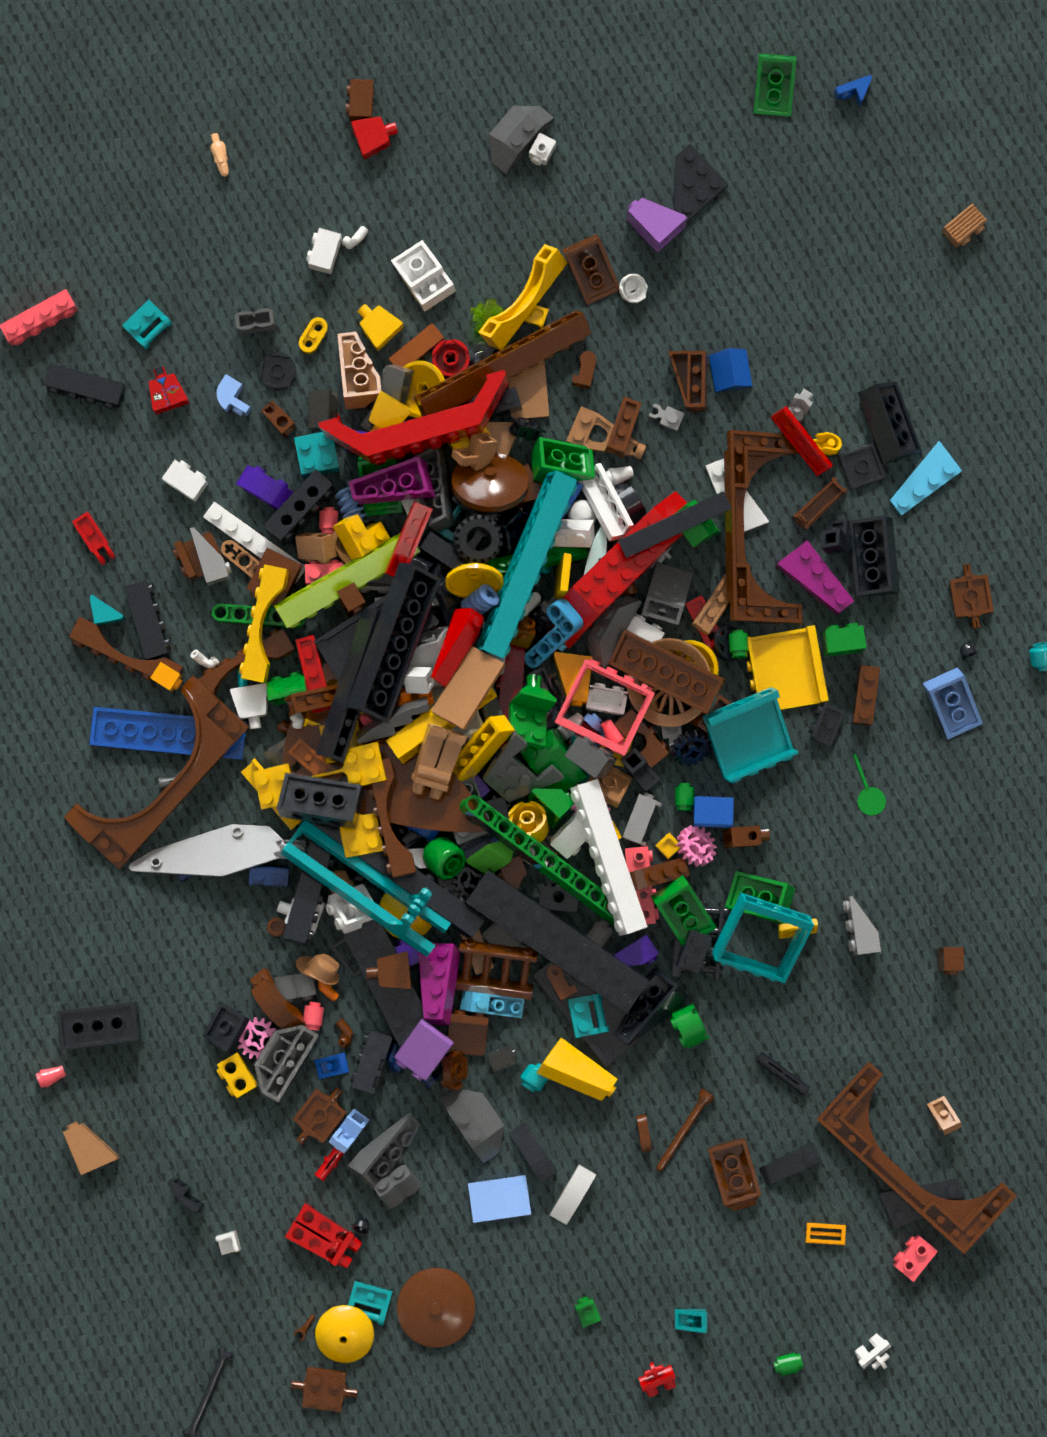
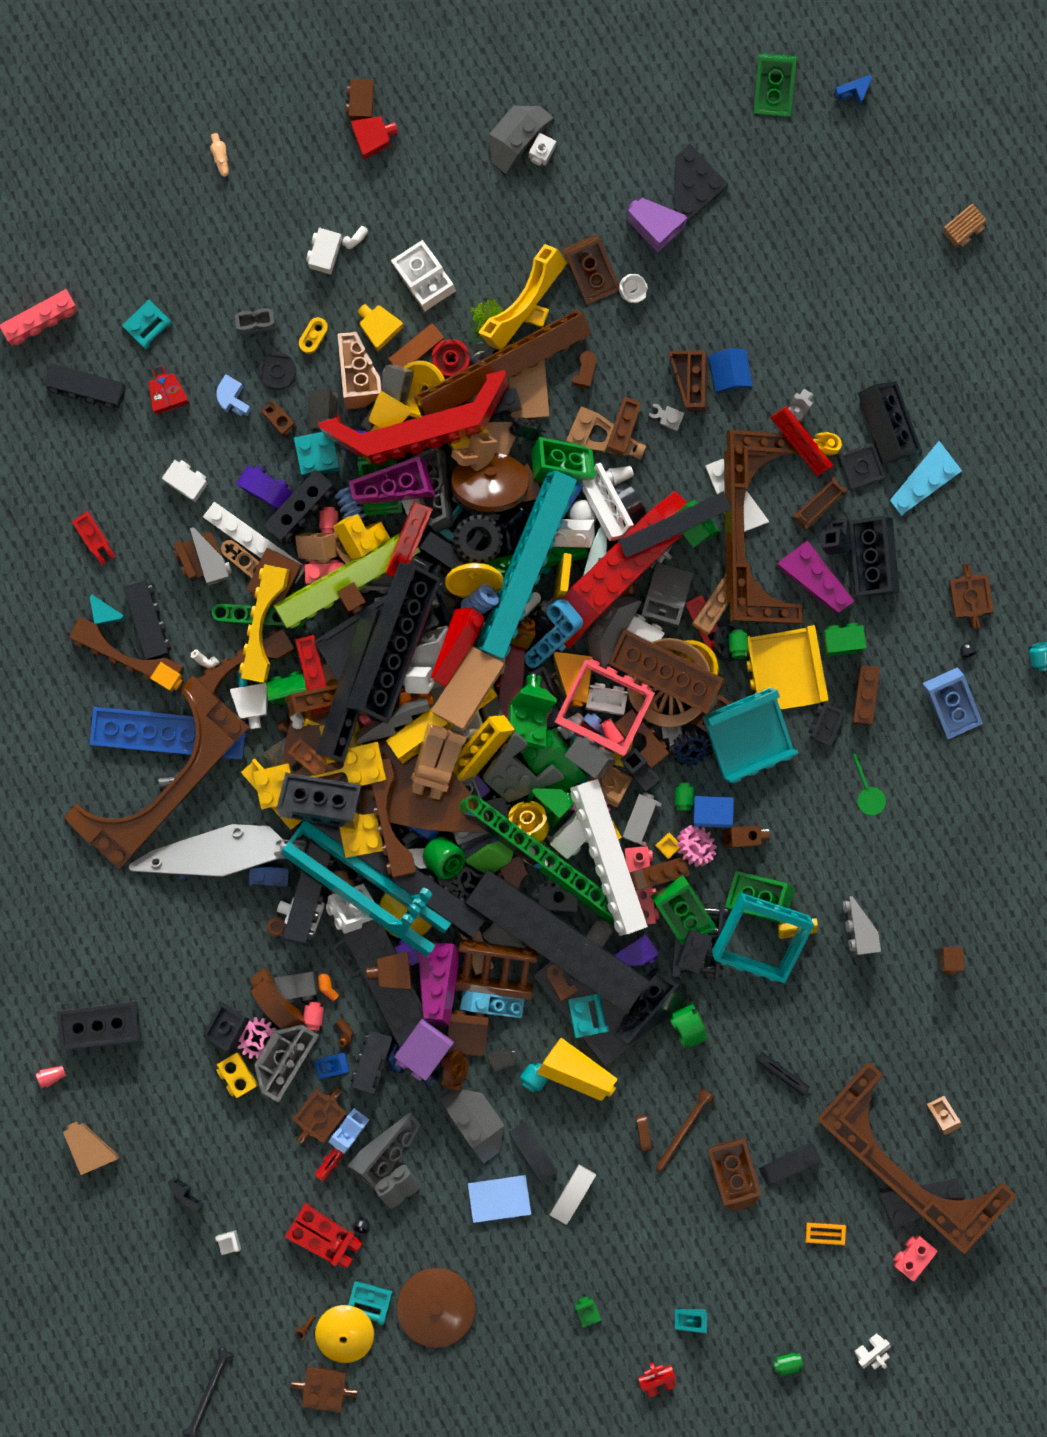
(320, 967): medium nougat piece -> none

